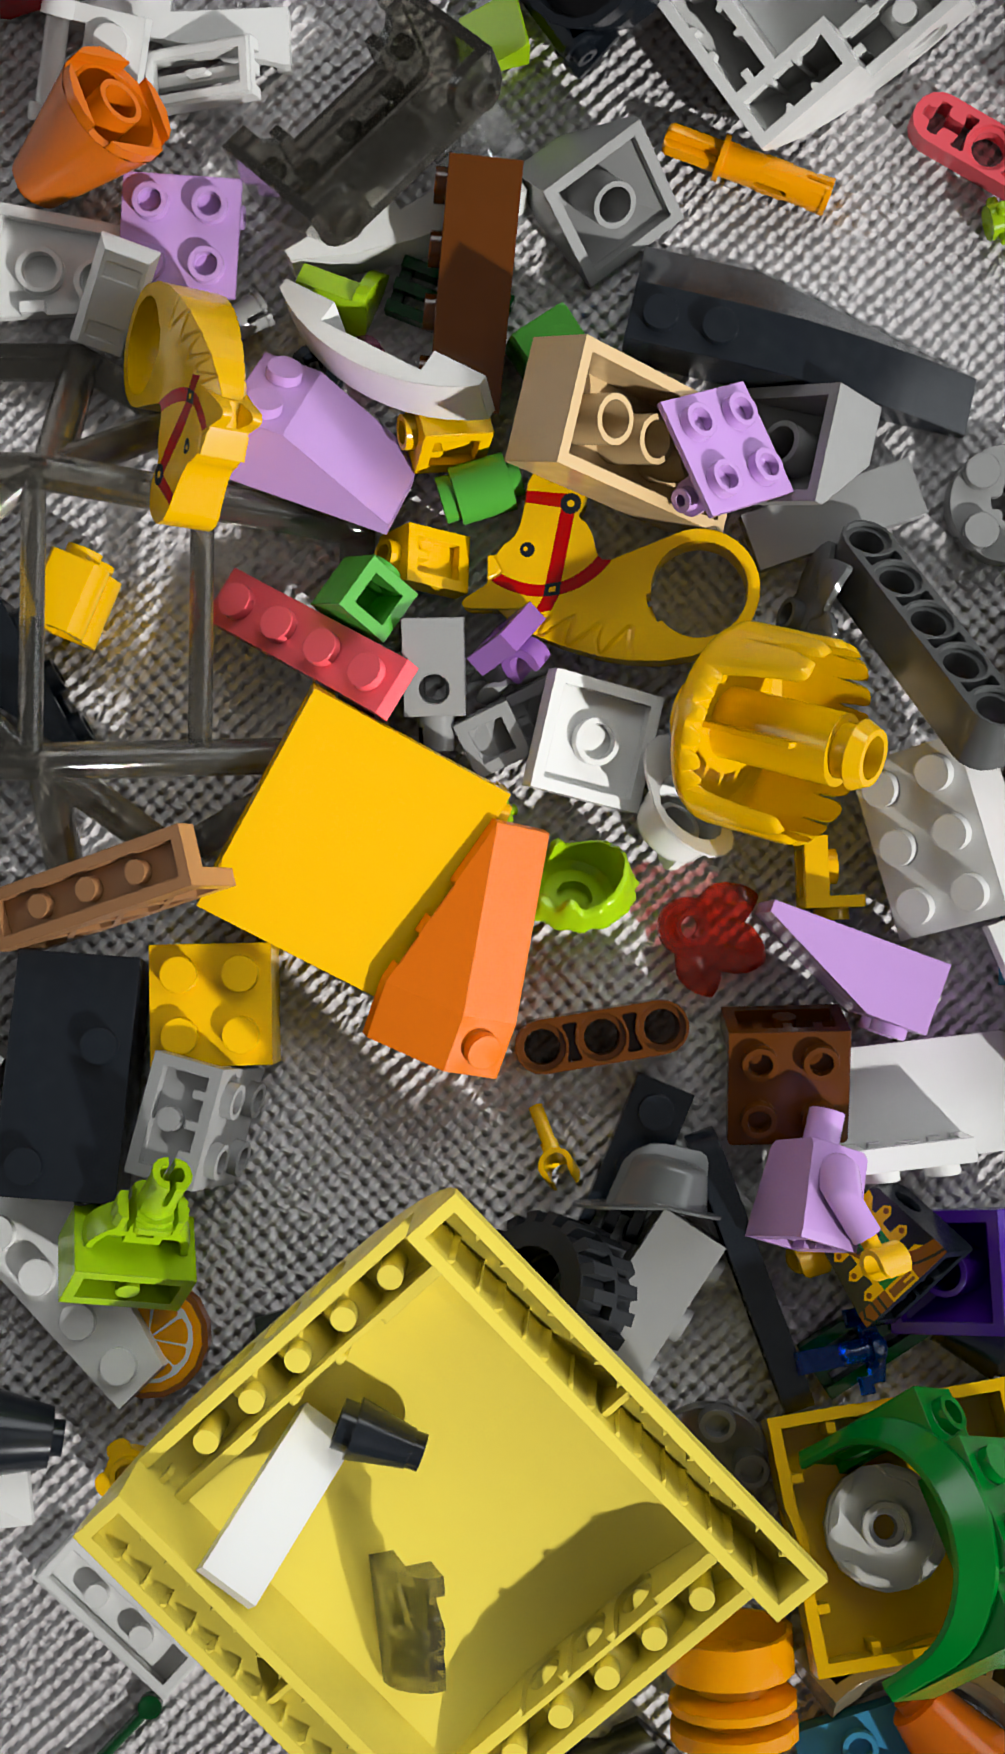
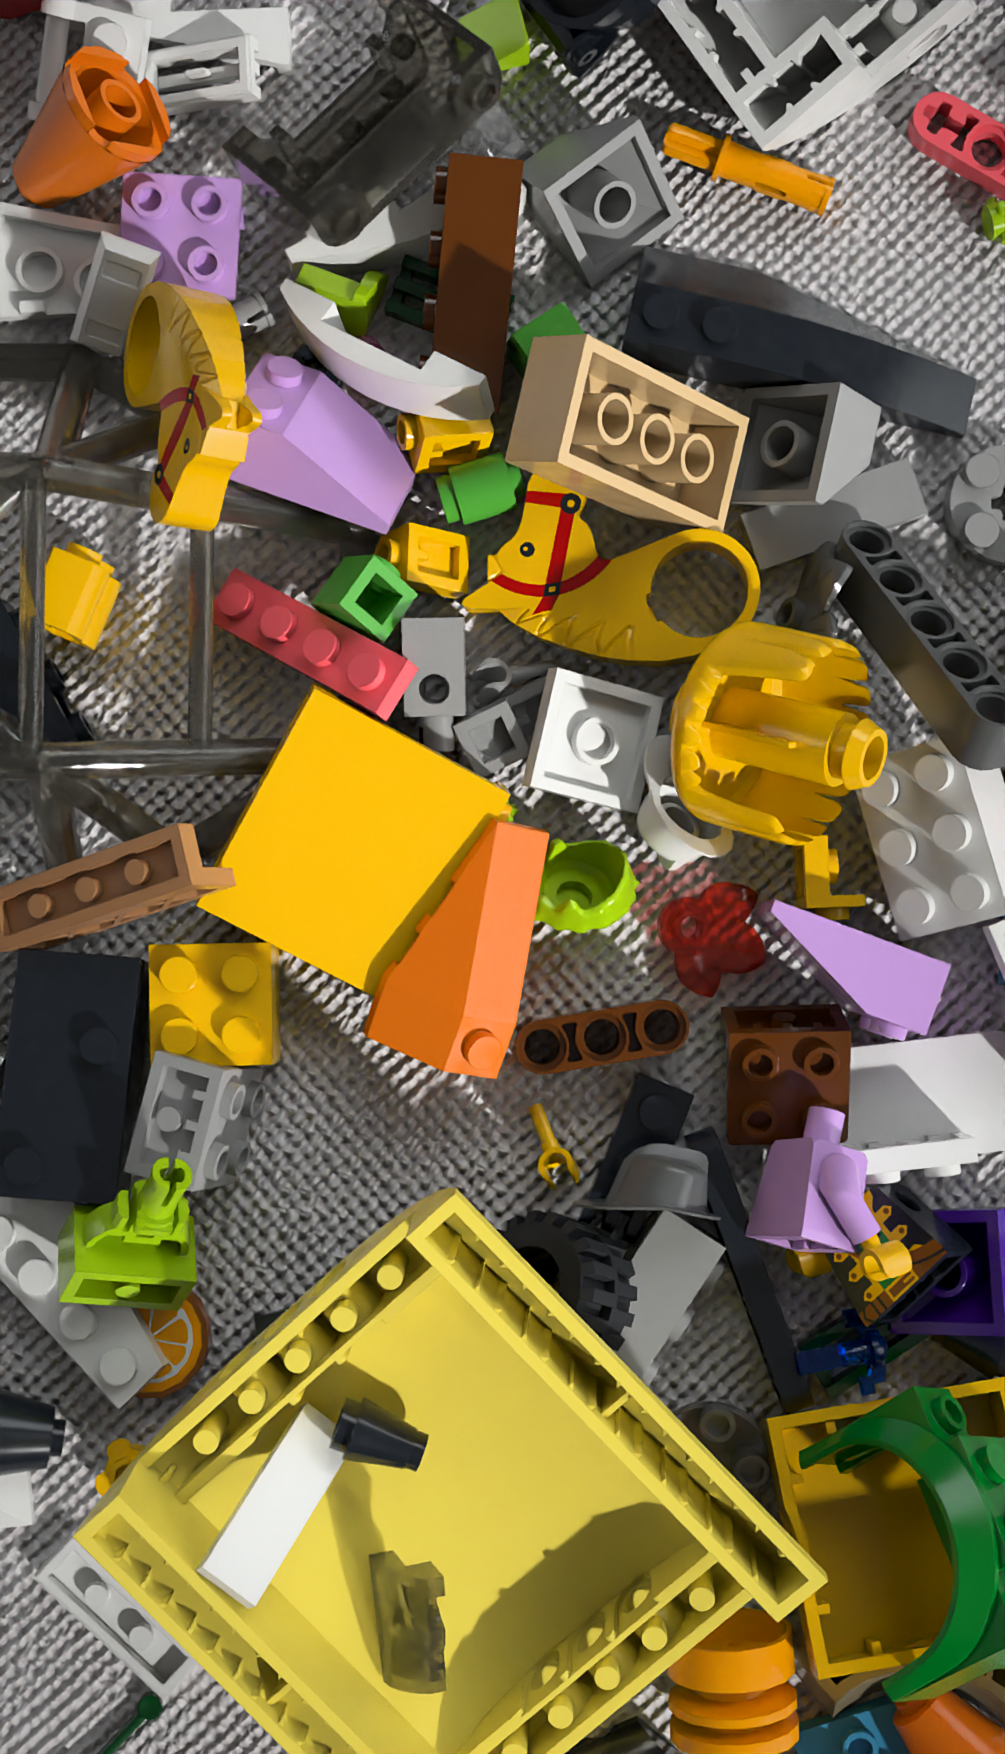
(513, 646): medium lavender tile -> none
(723, 452): lavender hinge -> none
(849, 1534): white plate -> none

